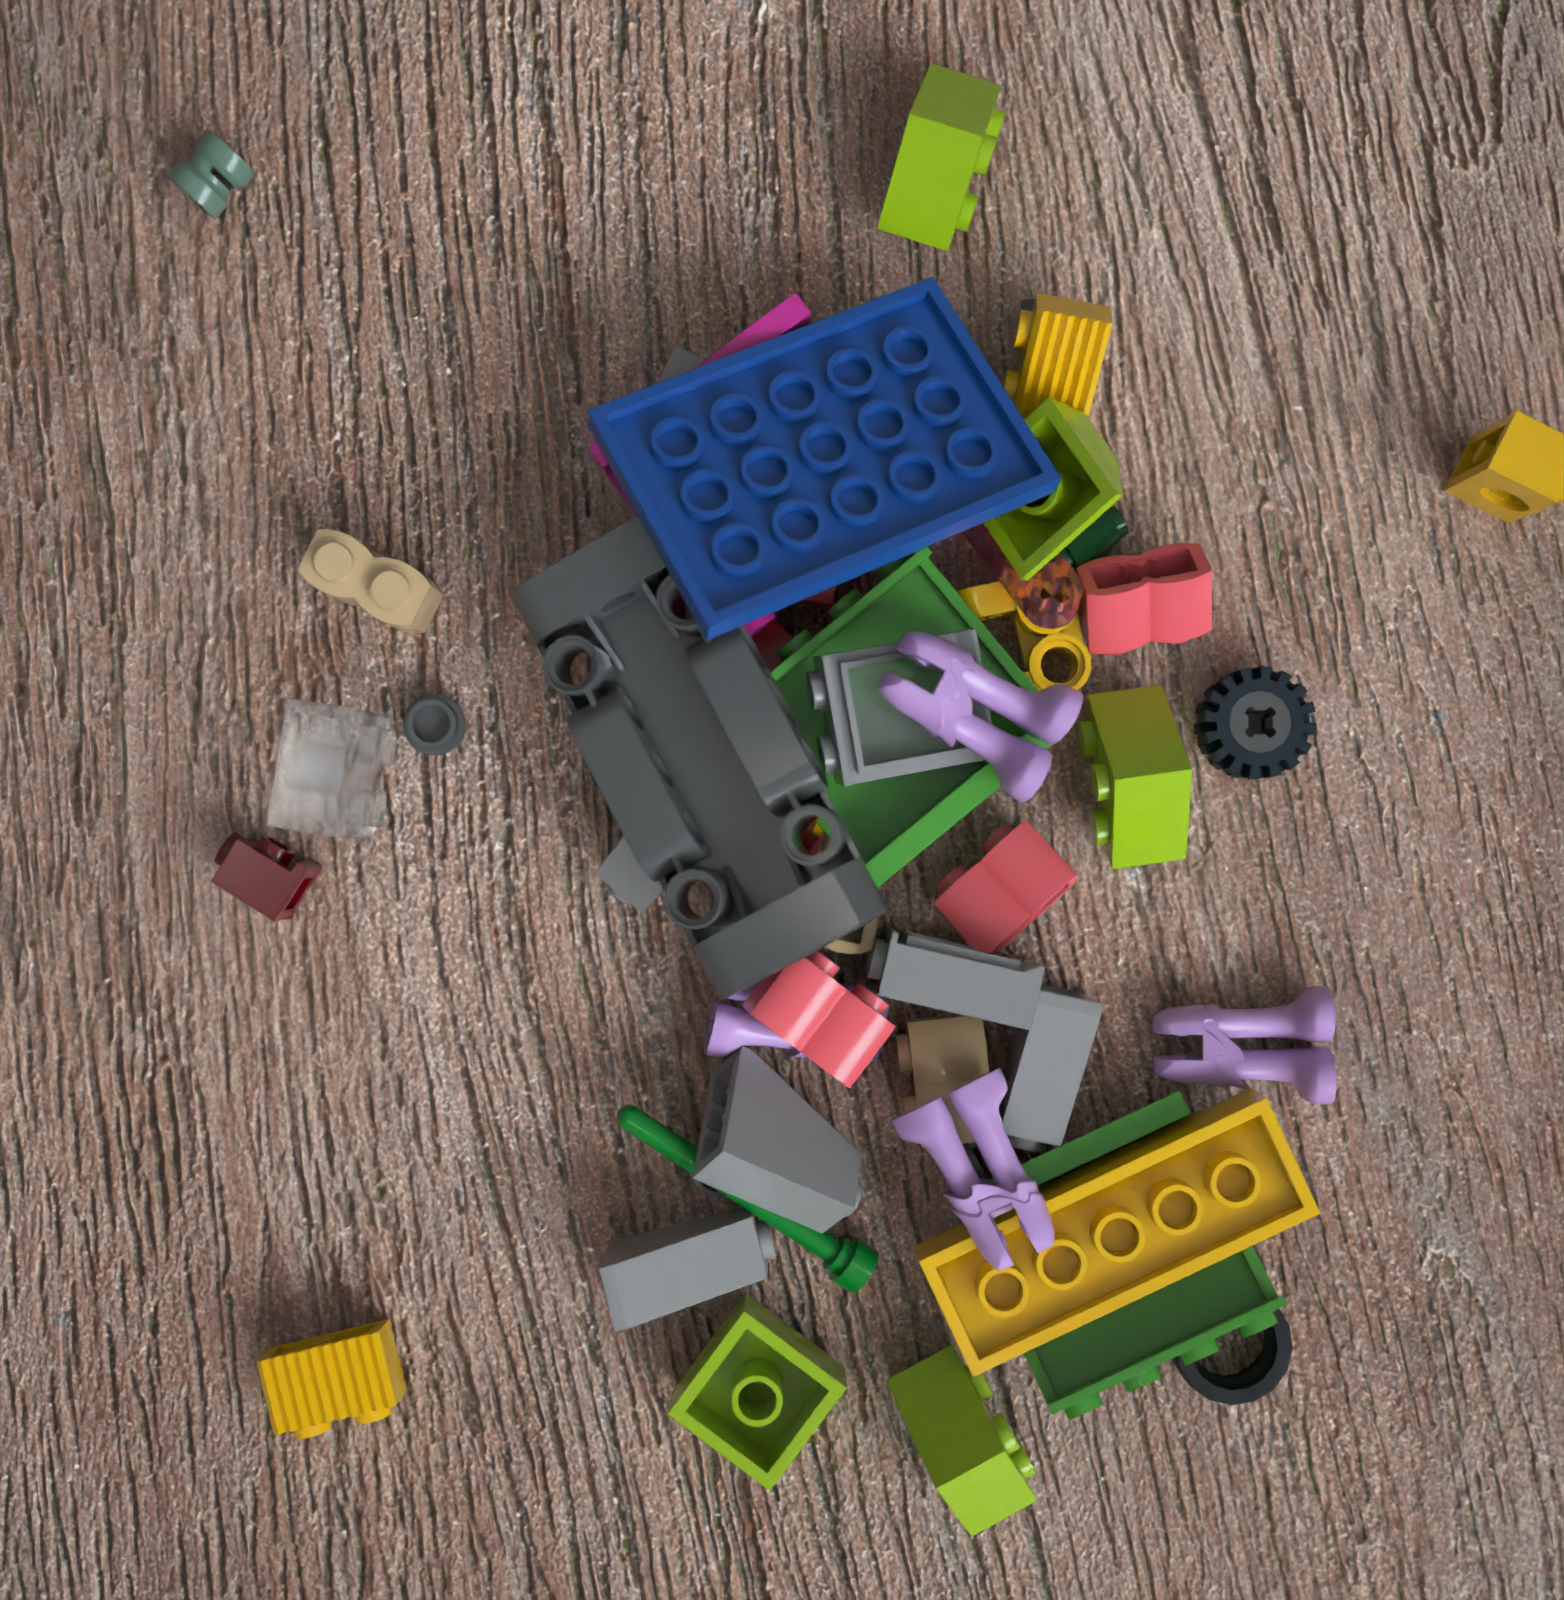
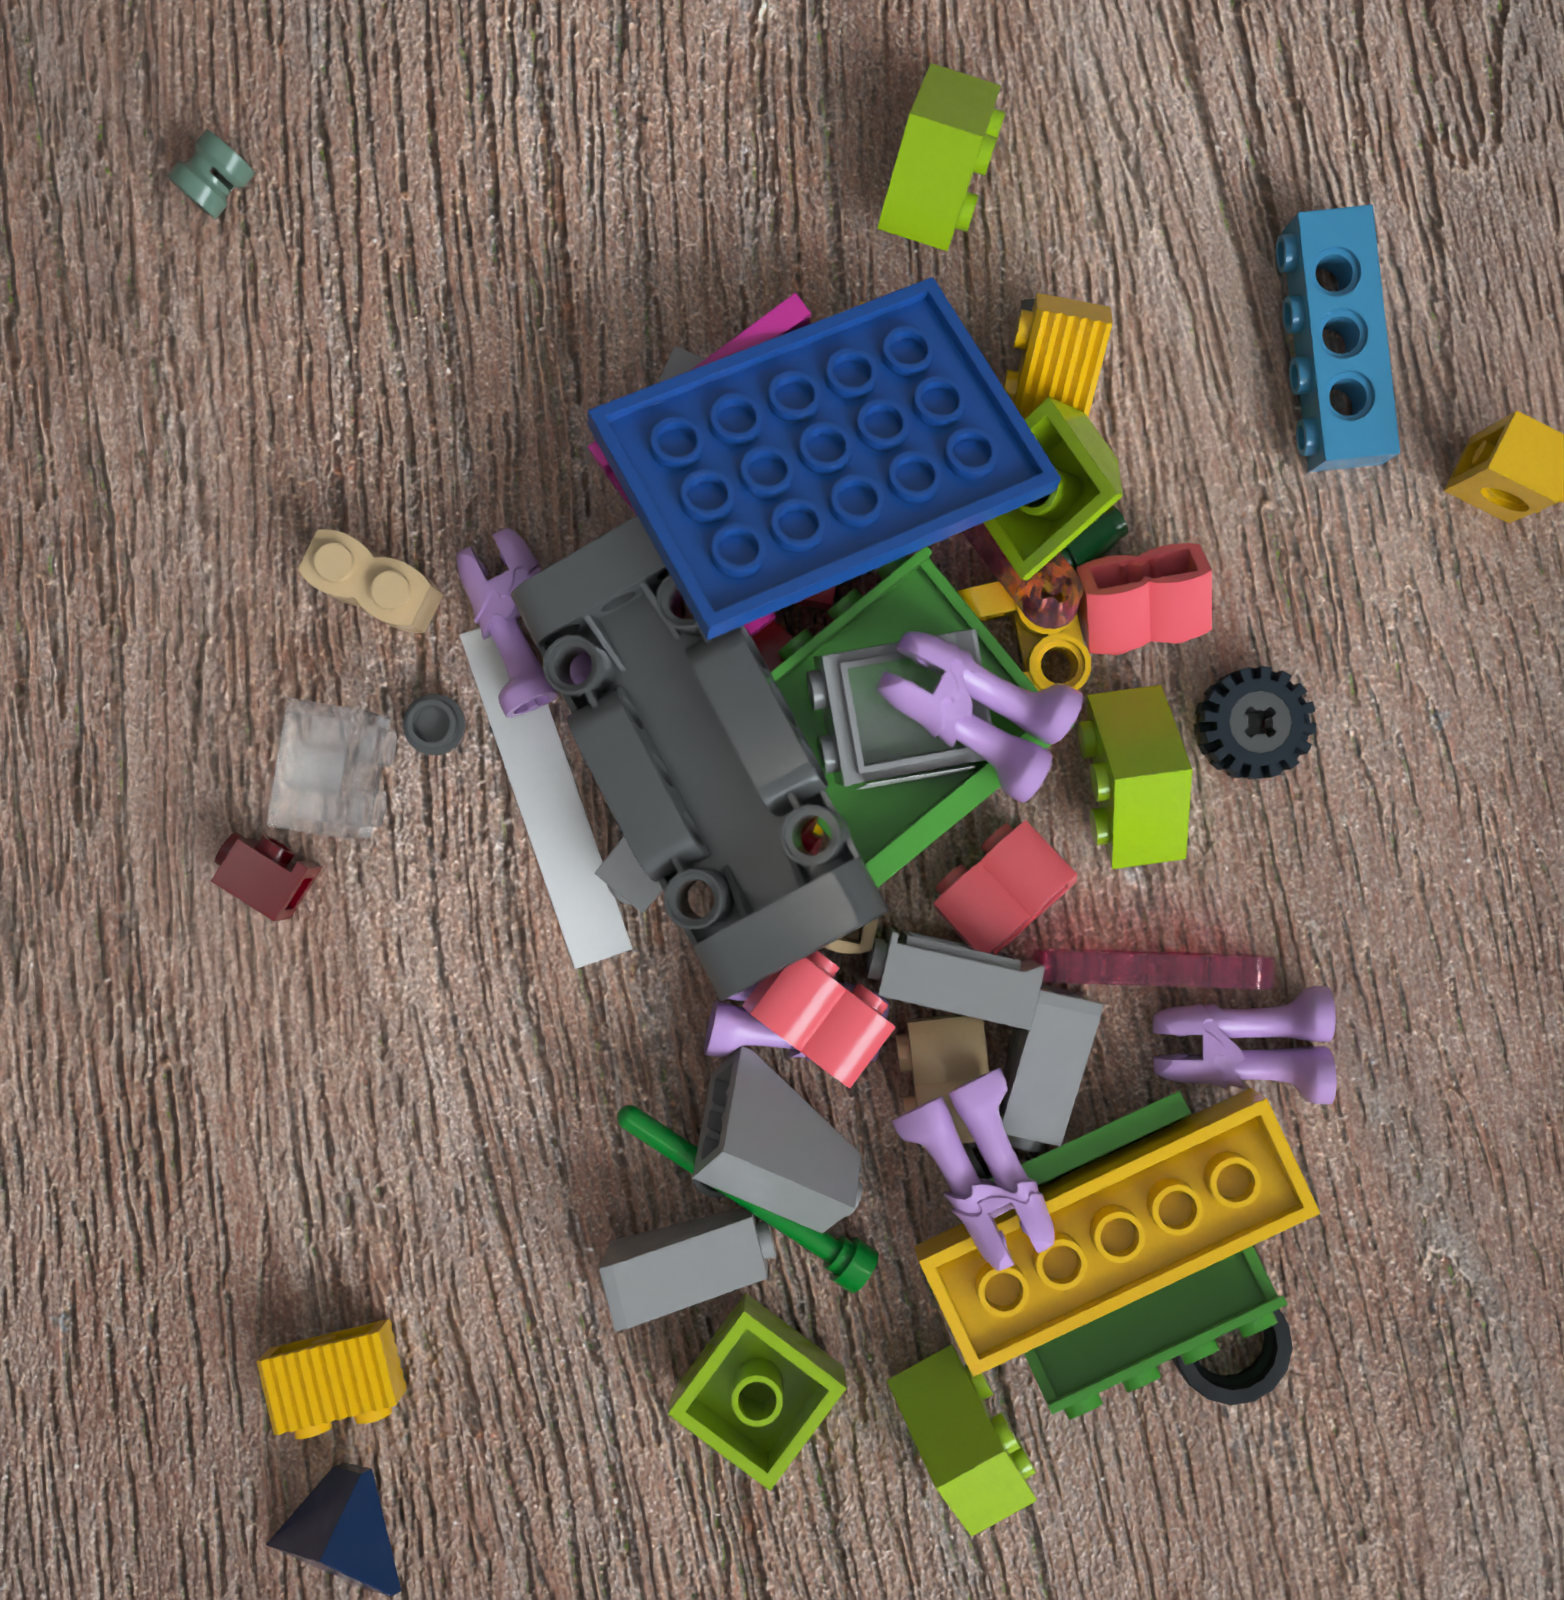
(343, 1531): none -> dark blue slope
(498, 618): none -> lavender piece
(551, 814): none -> white sticker
(912, 778): none -> white sticker
(1156, 968): none -> clear pink beam
(1347, 247): none -> dark azure brick

